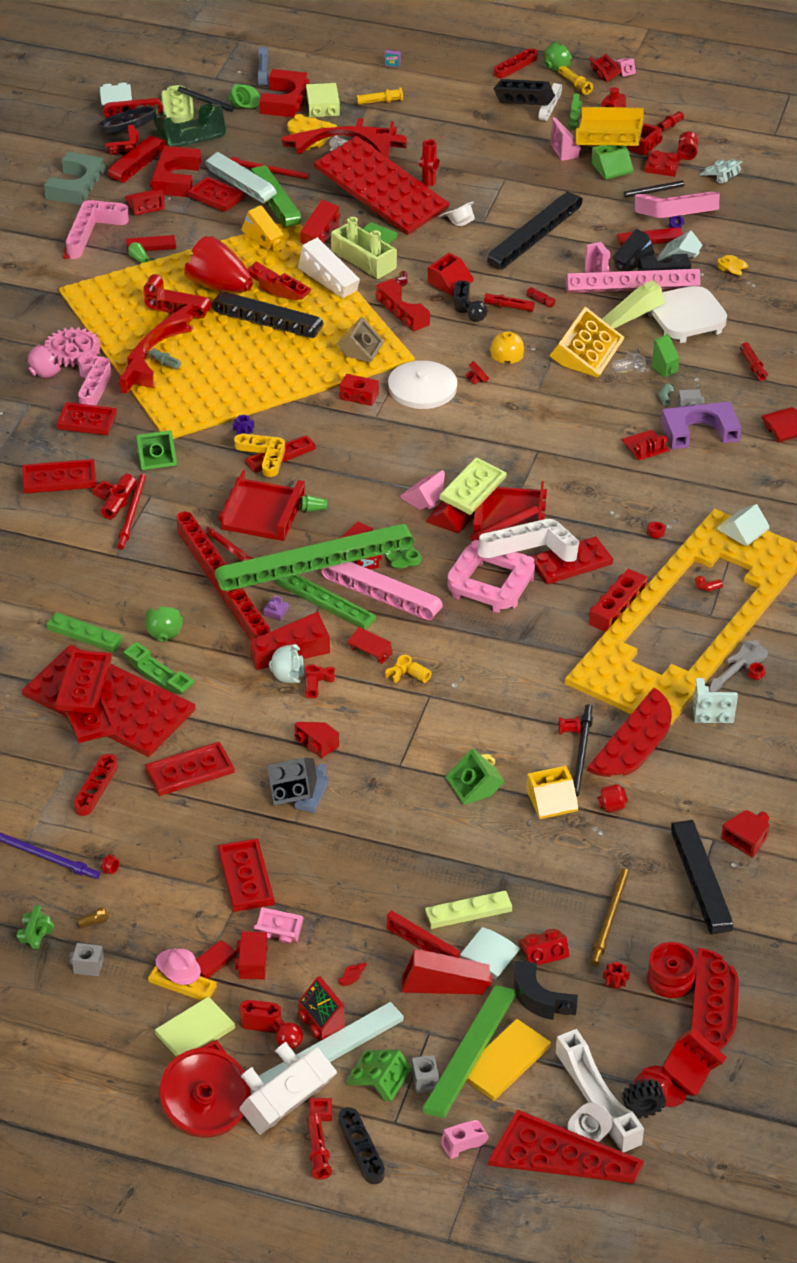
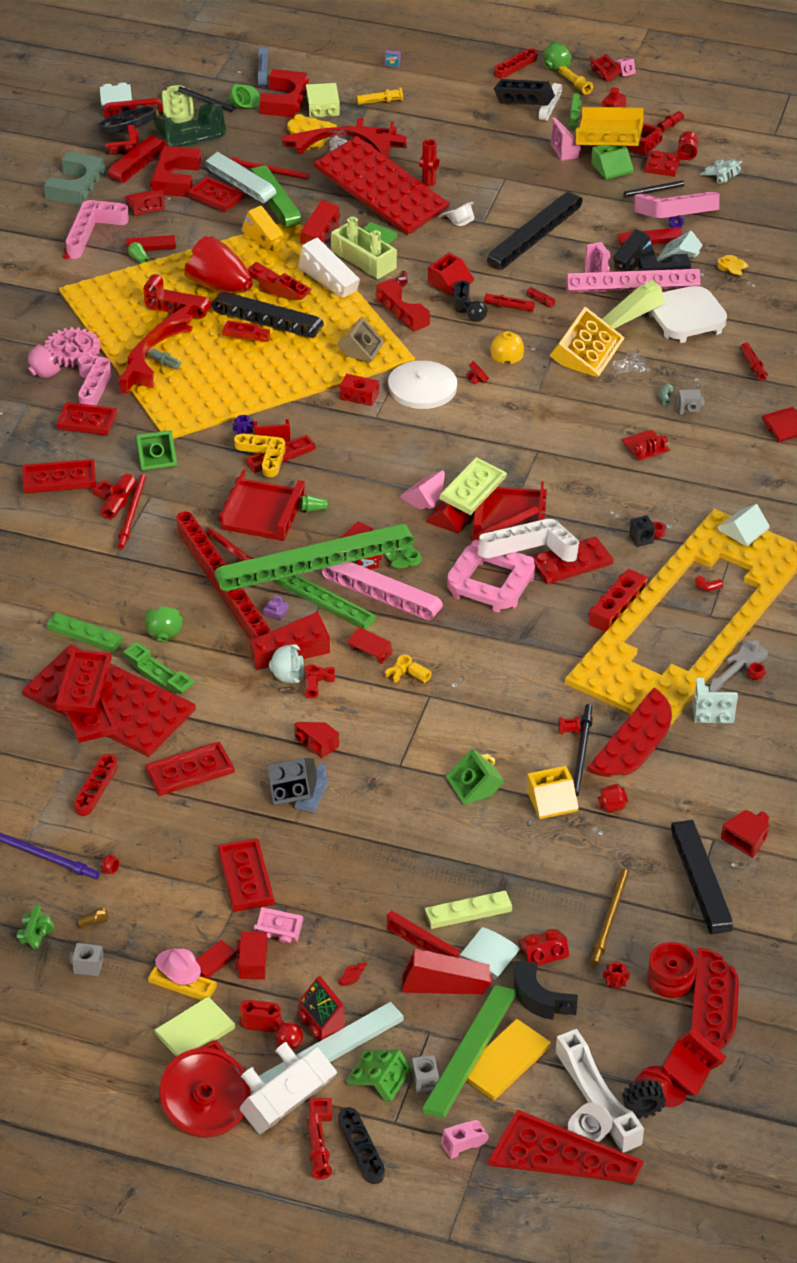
(245, 331): none -> red hinge
(280, 431): none -> red hinge
(642, 531): none -> black brick
(665, 356): bright green slope -> none
(718, 415): medium lavender arch -> none

